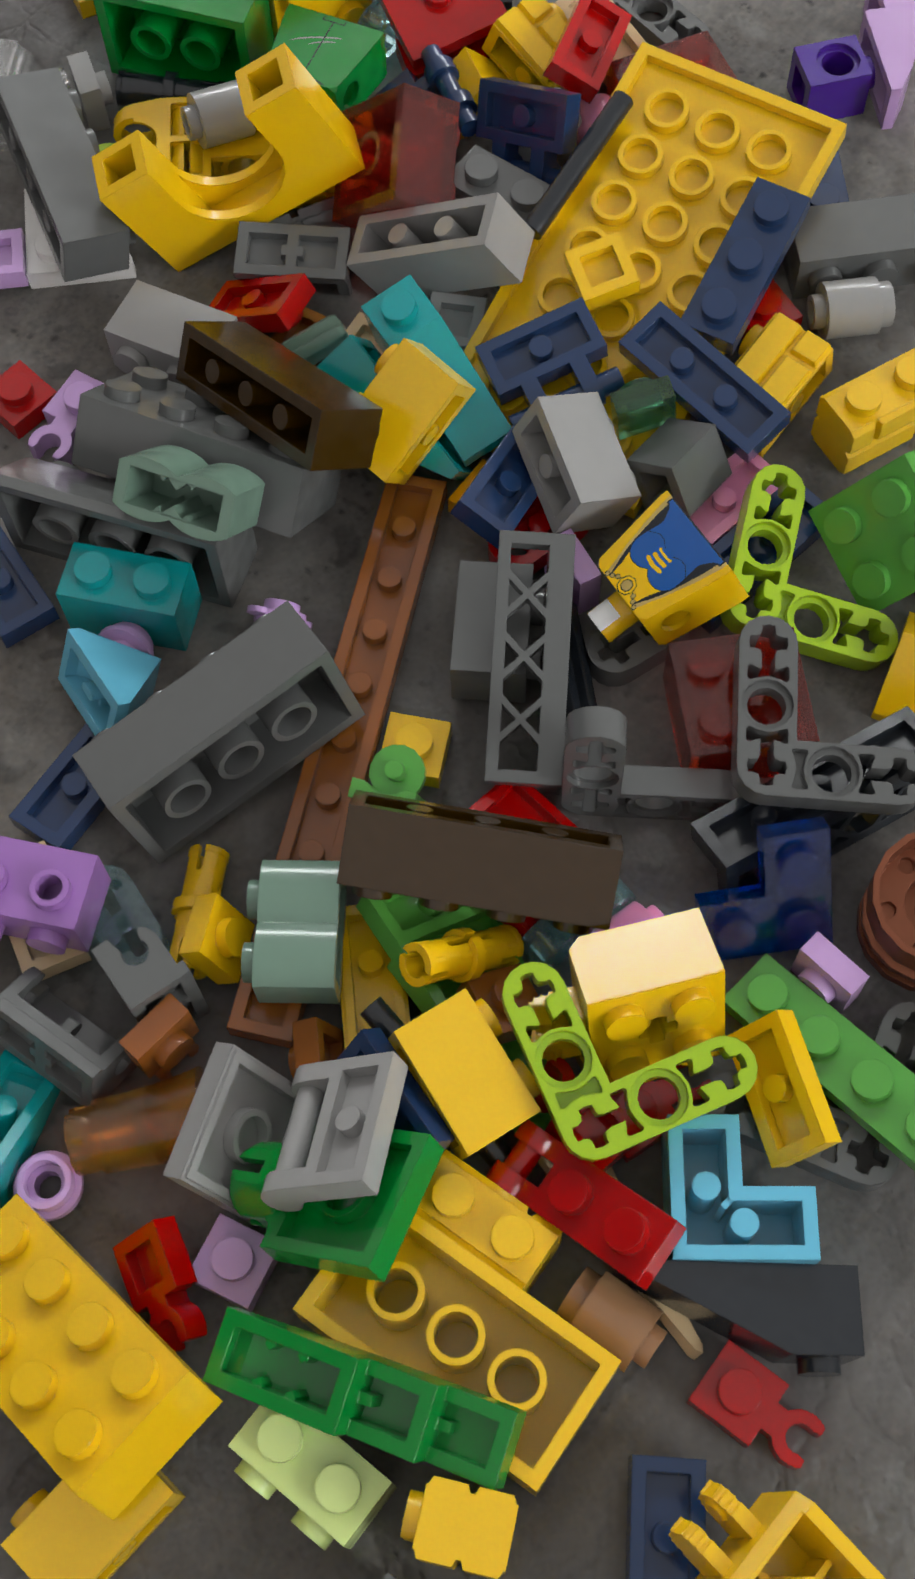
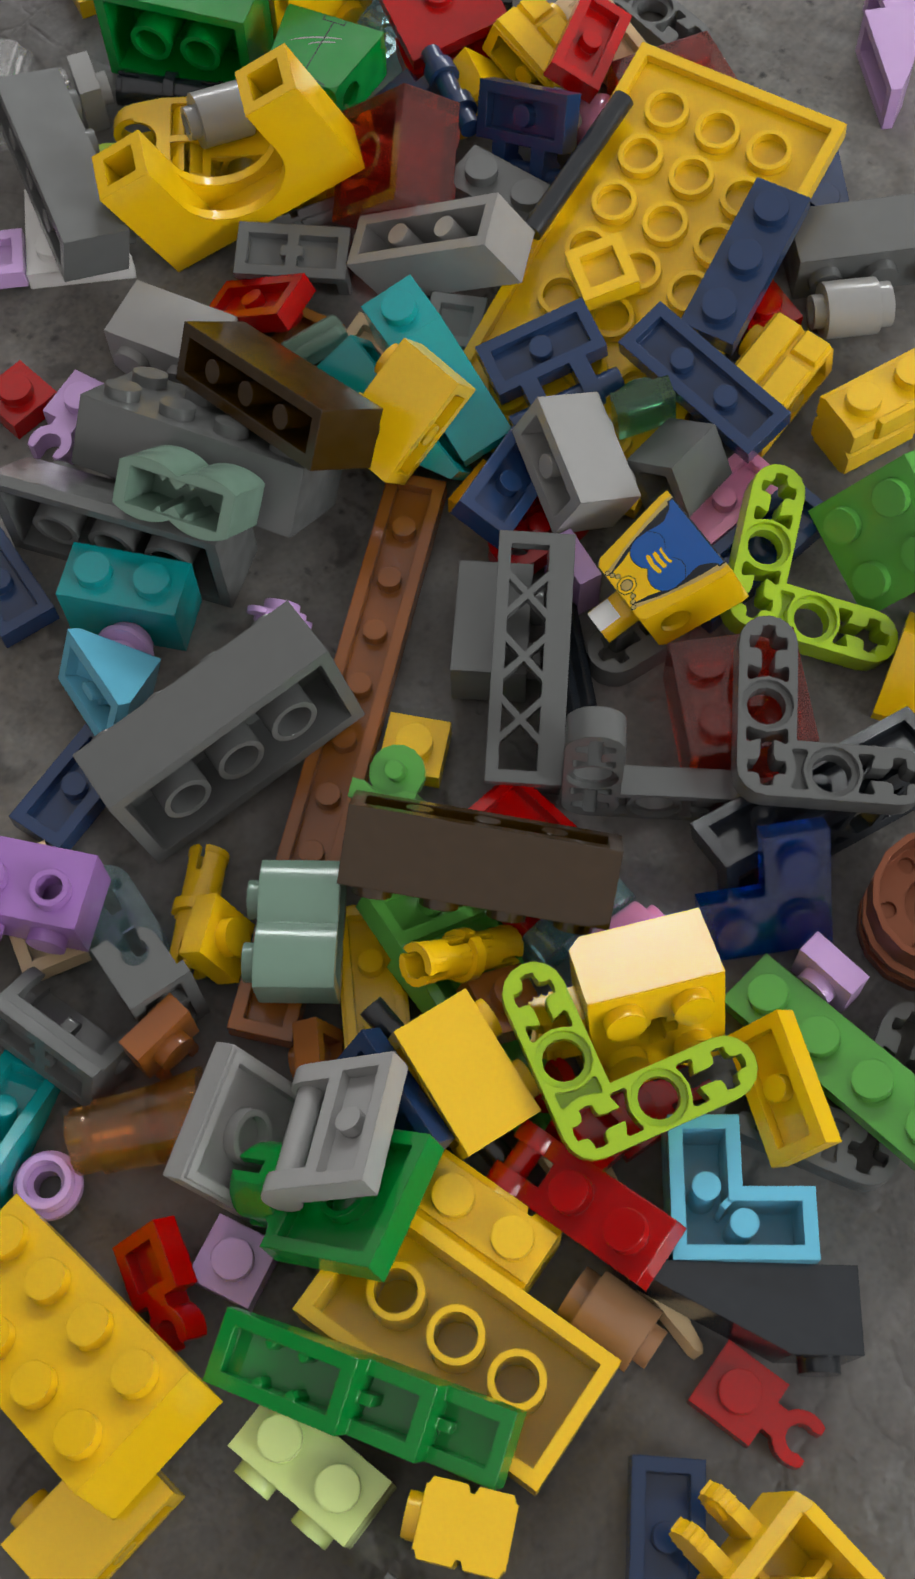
(831, 77): dark purple brick -> none

